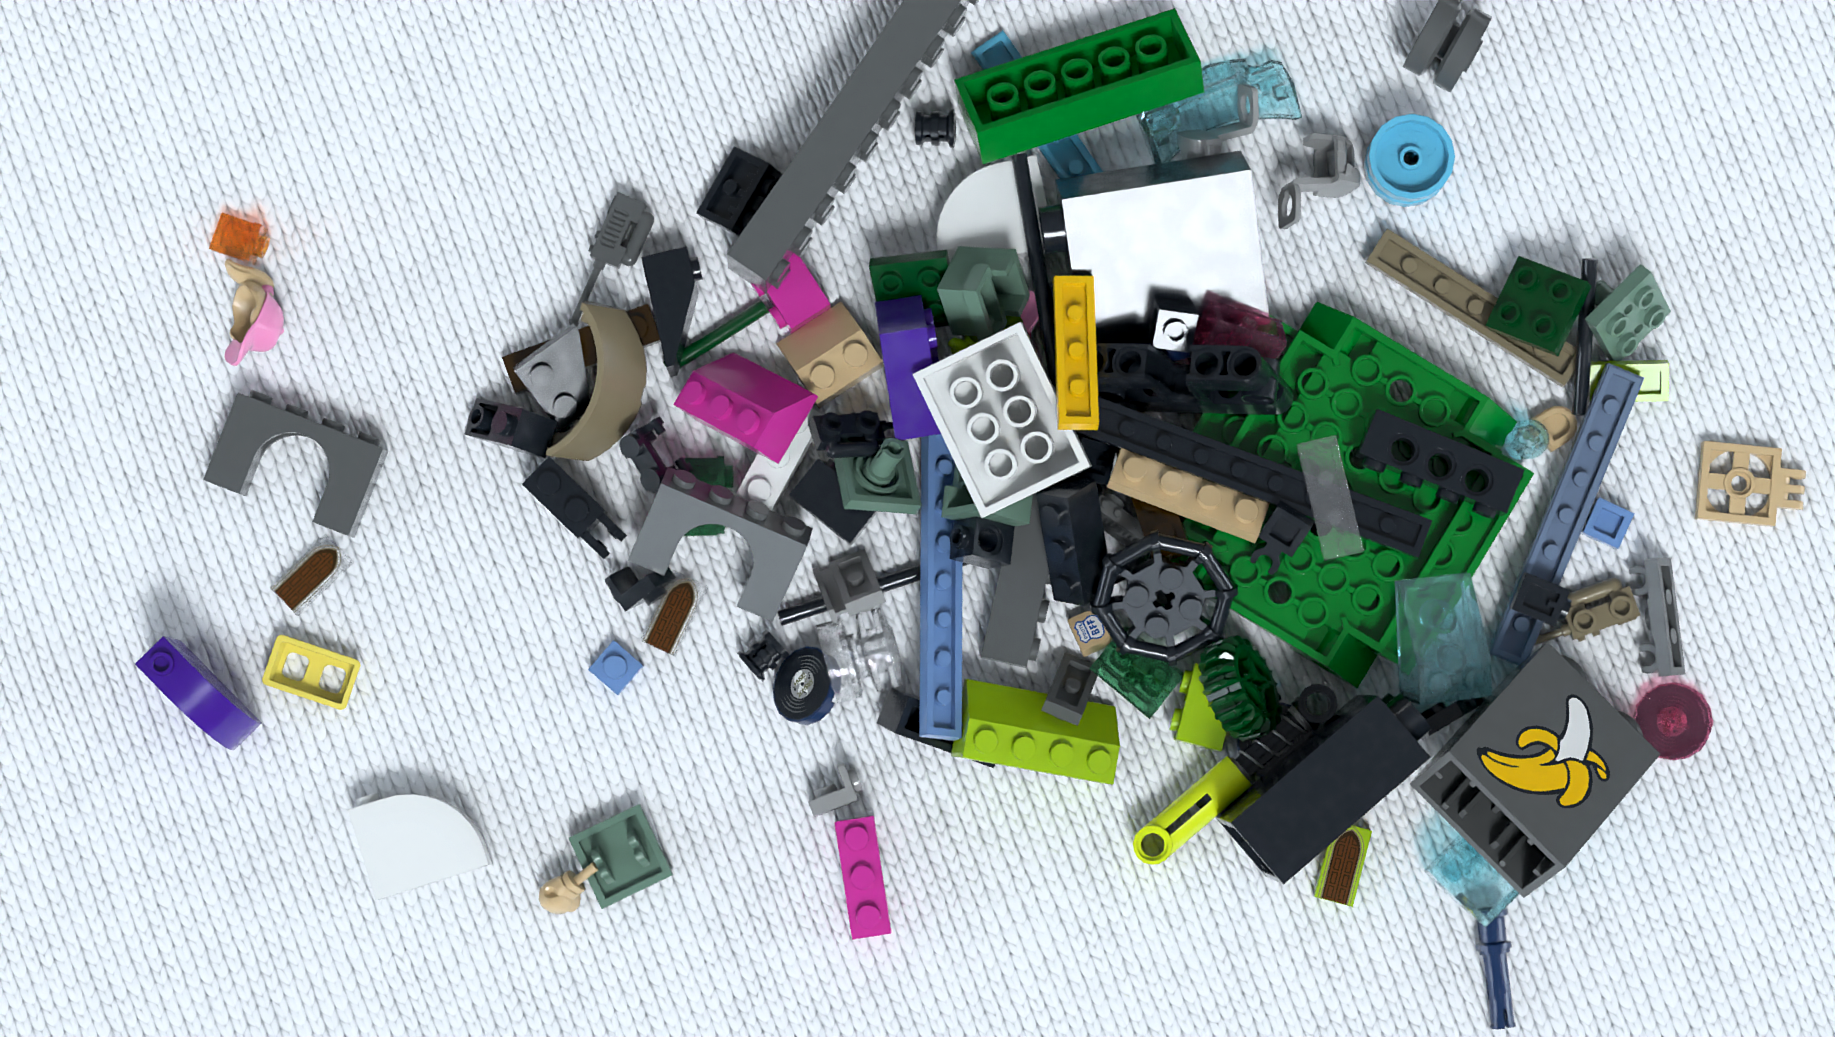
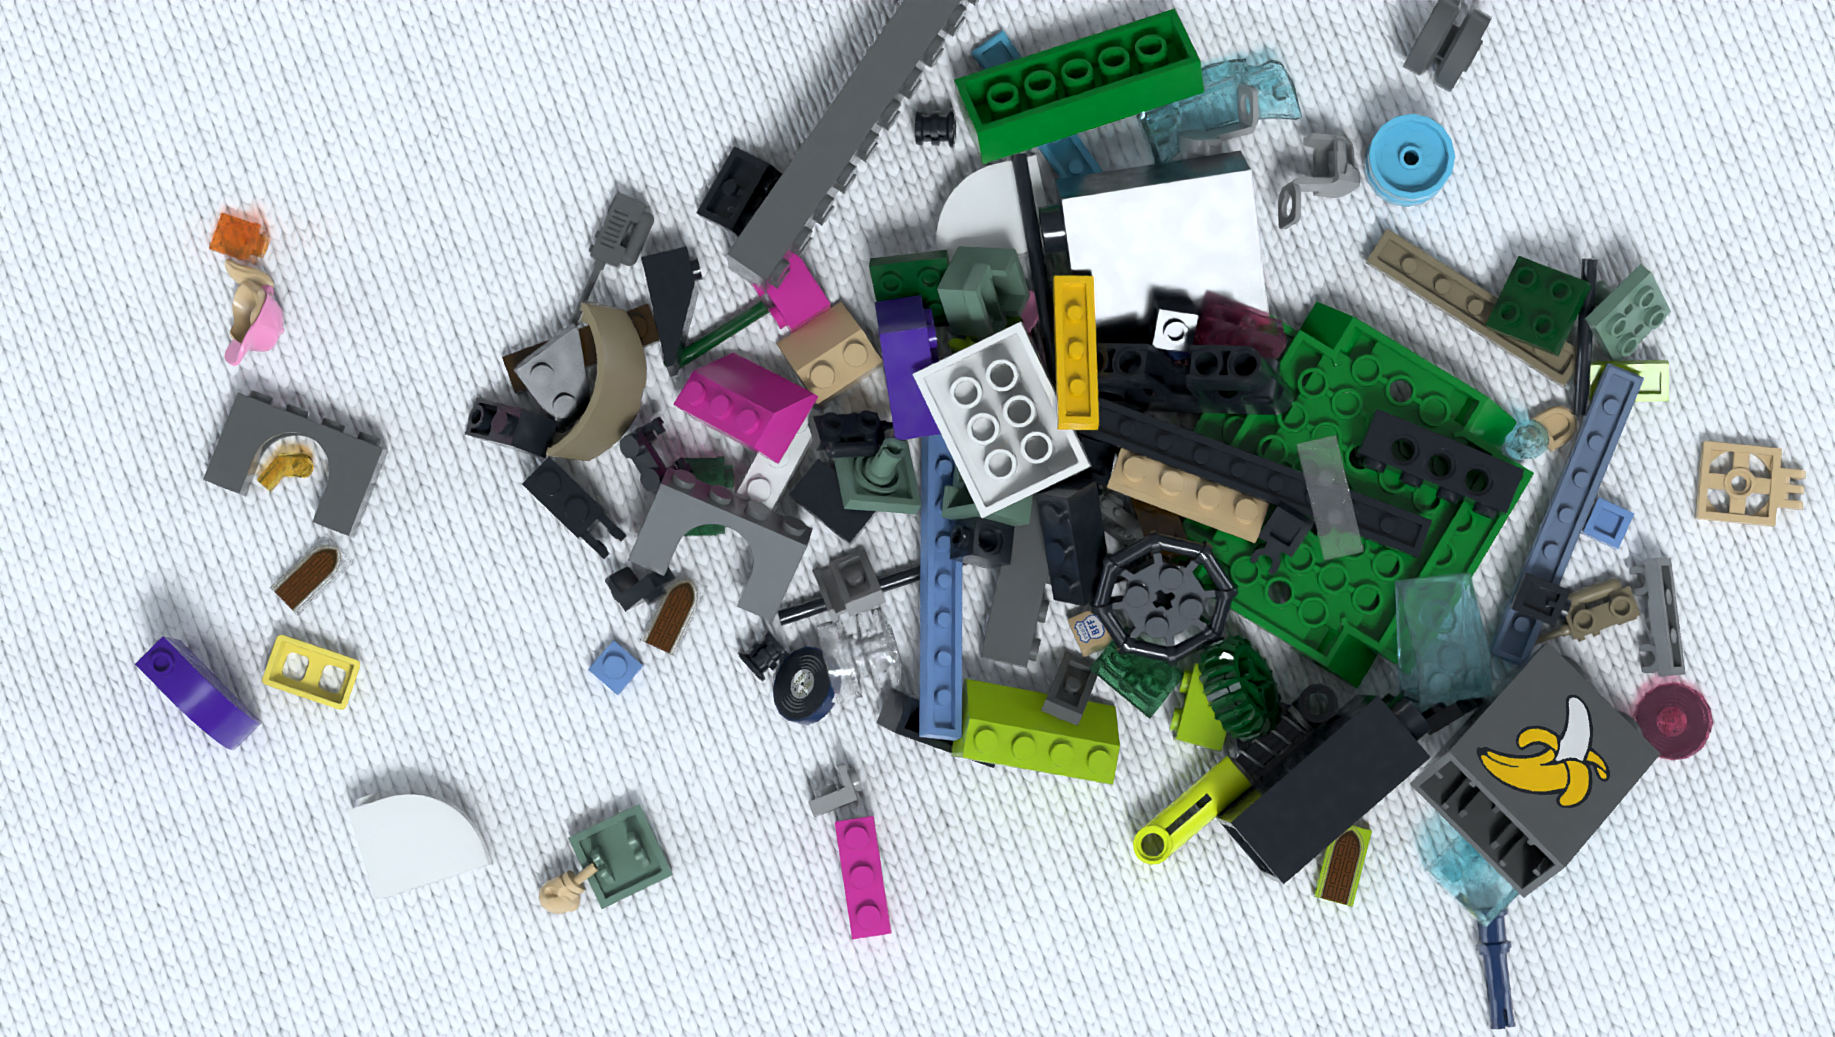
(286, 465): none -> clear yellow arm

